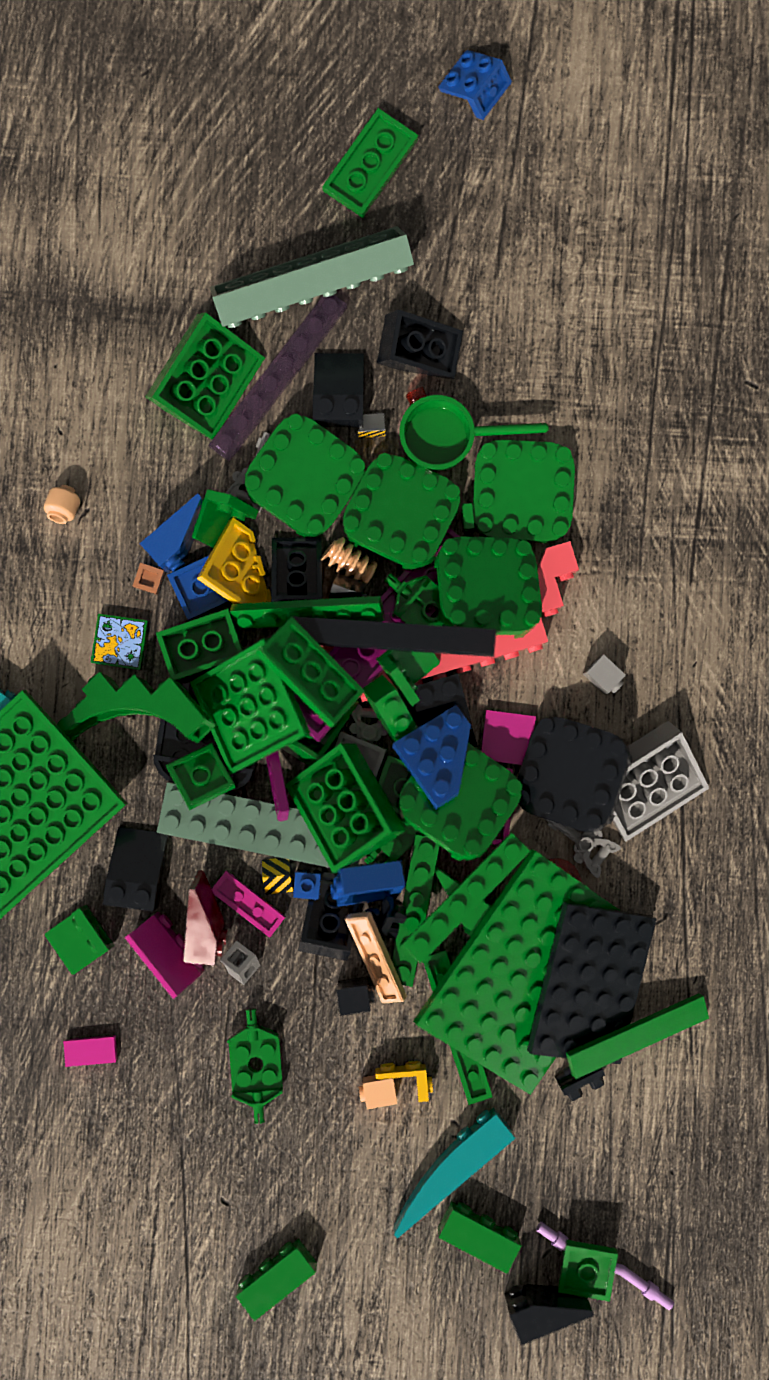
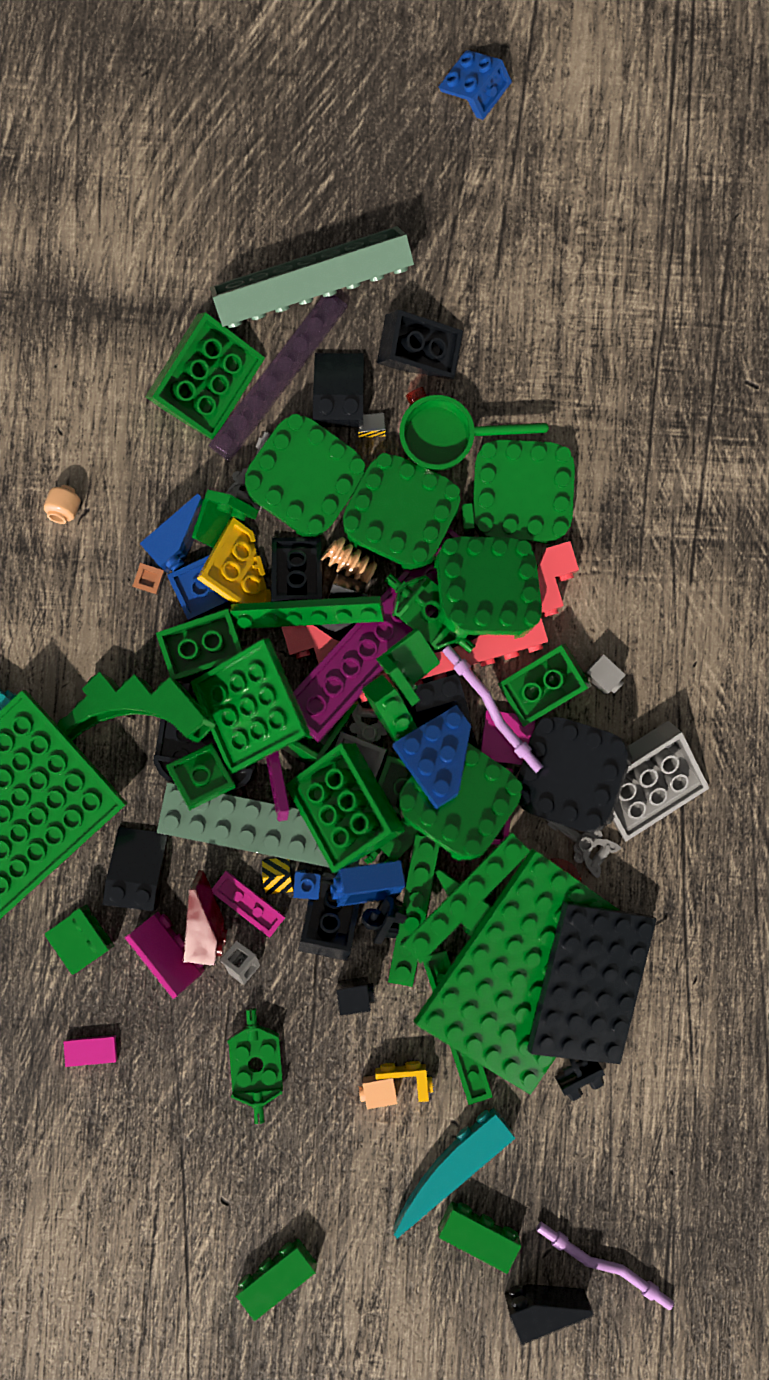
(119, 642): tile -> none
(310, 672): green plate -> none
(370, 162): green plate -> none
(376, 957): light nougat tile -> none
(400, 636): black tile -> none
(522, 750): none -> lavender bar
(544, 684): none -> green slope
(587, 1270): green plate -> none
(637, 1035): green tile -> none

